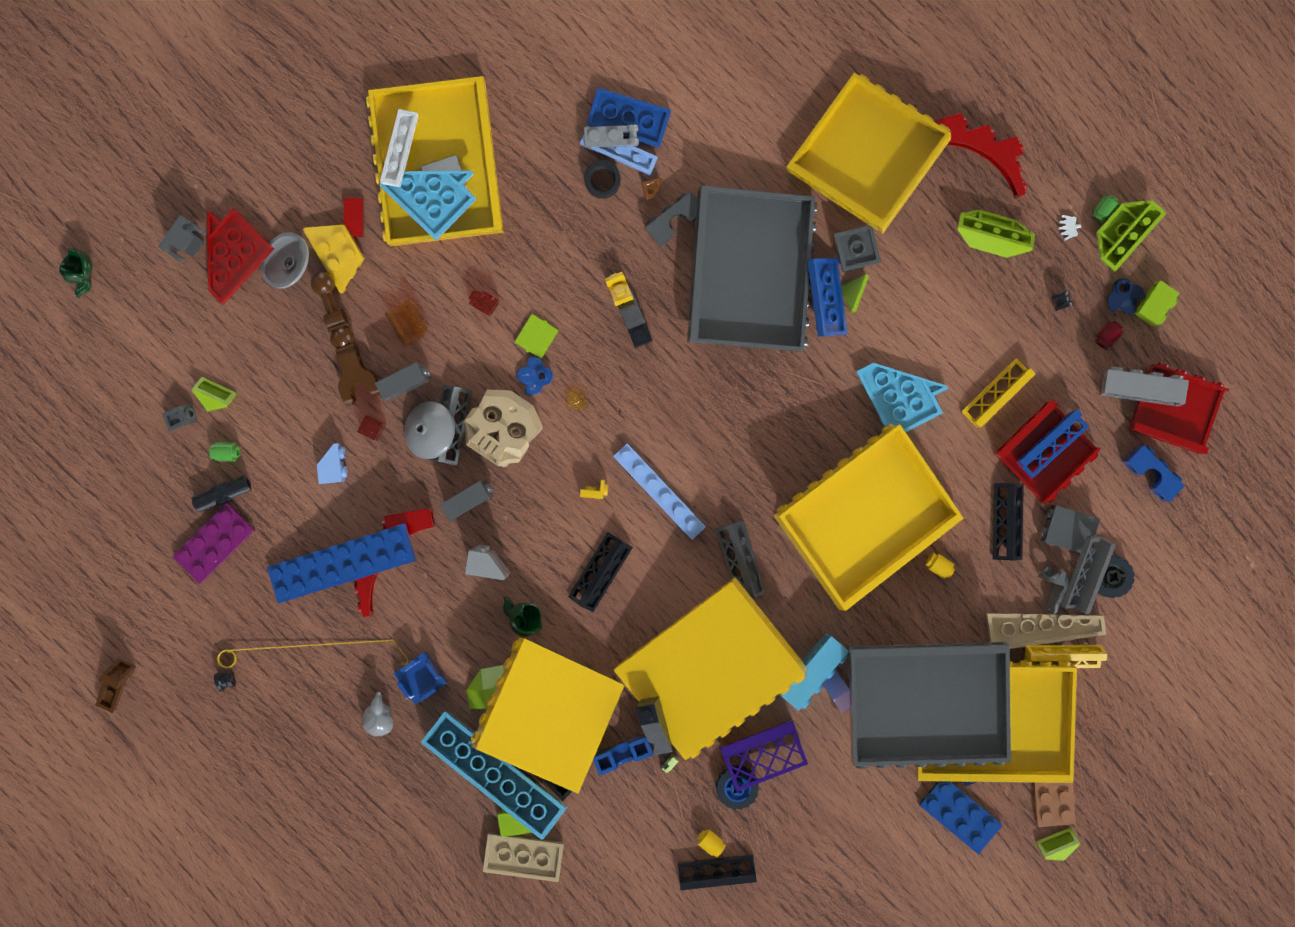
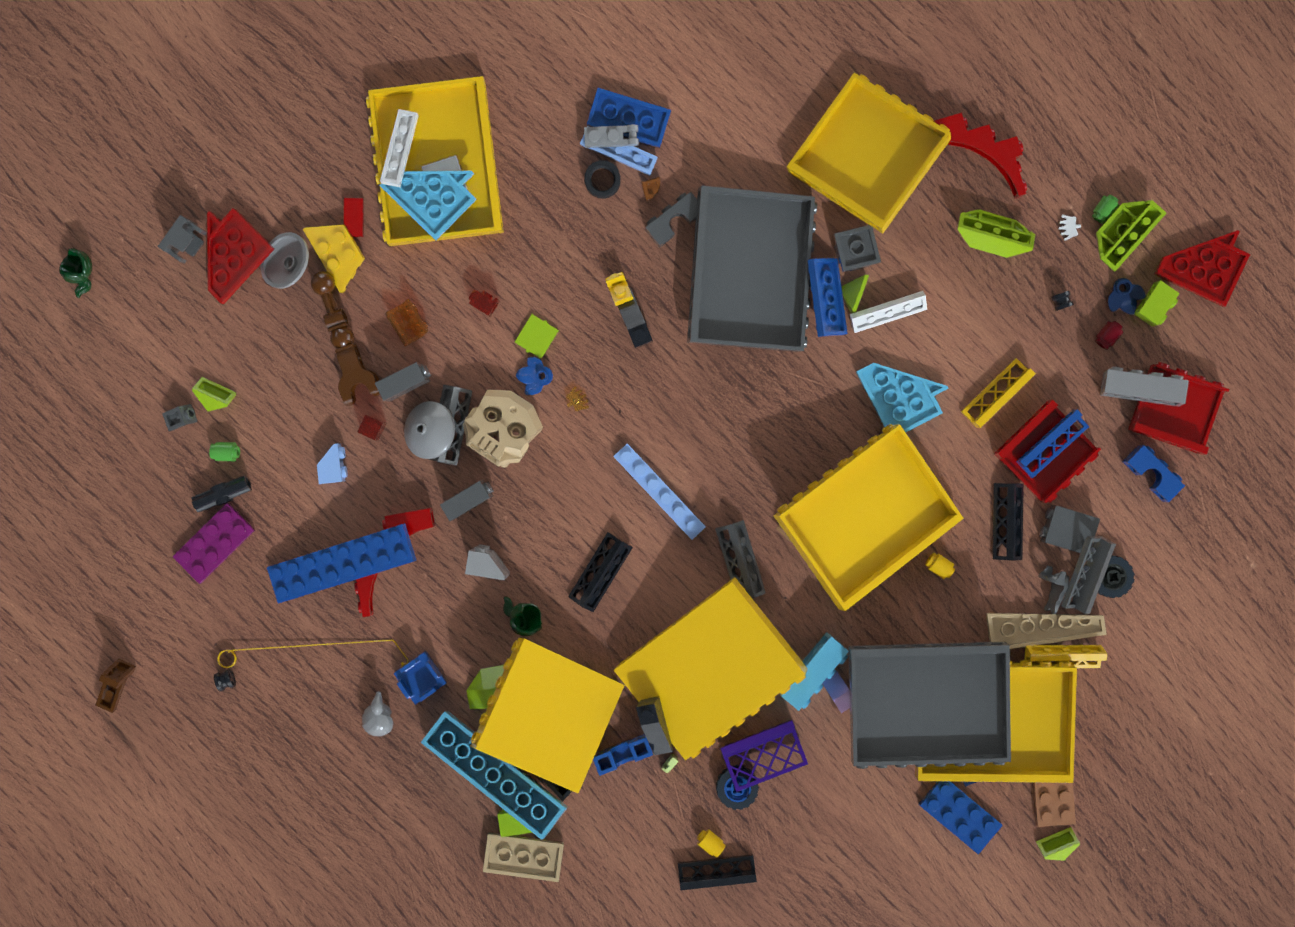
(590, 491): yellow bracket -> none
(888, 311): none -> white plate
(1206, 268): none -> red wing

